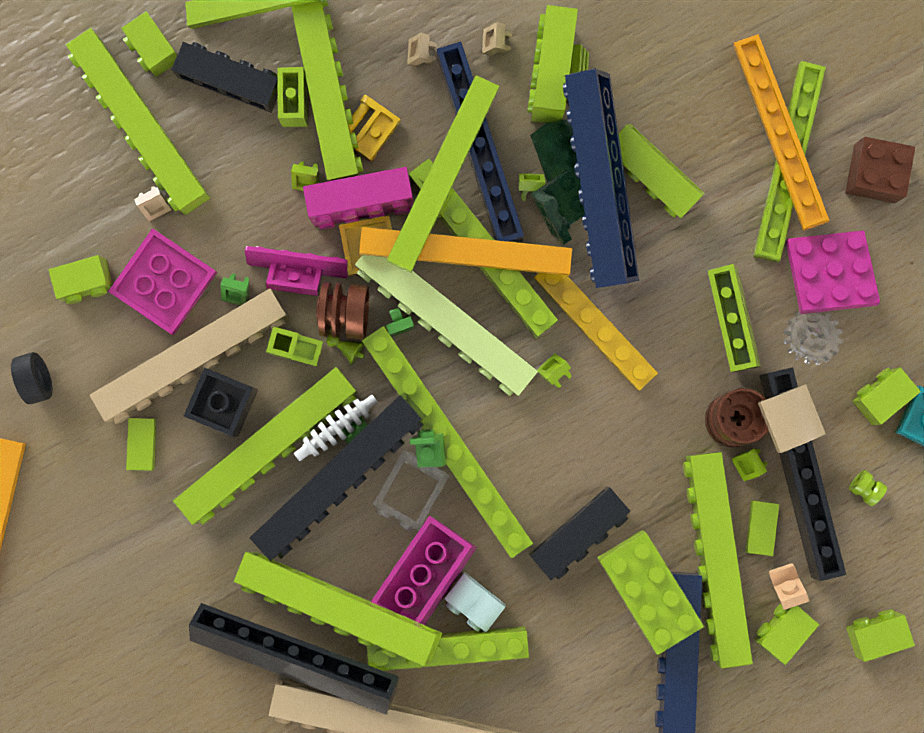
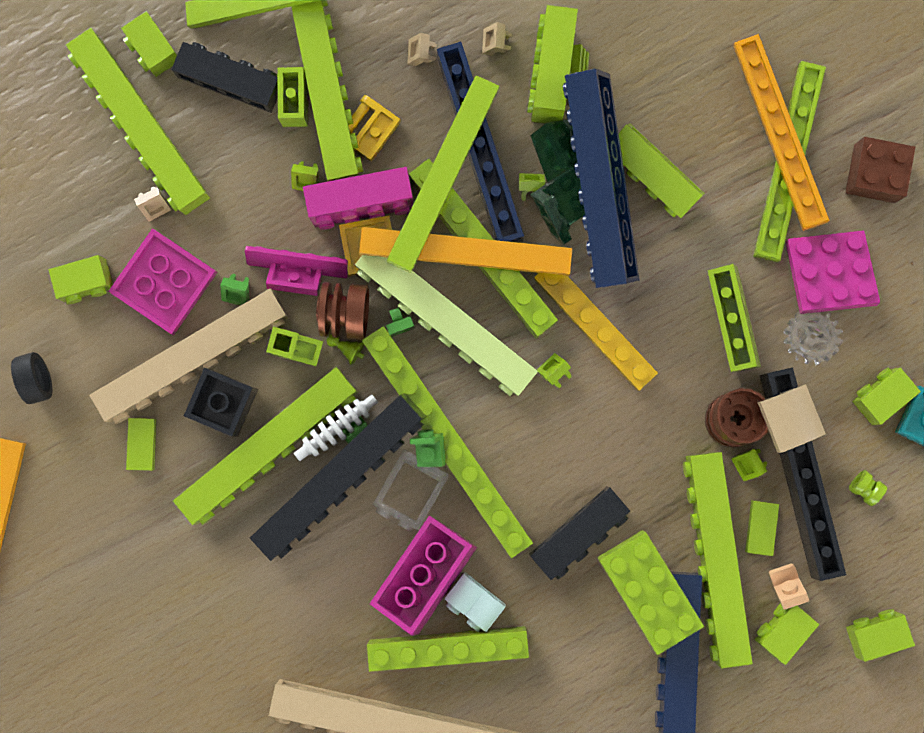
(293, 658): black brick -> none
(338, 608): lime brick -> none

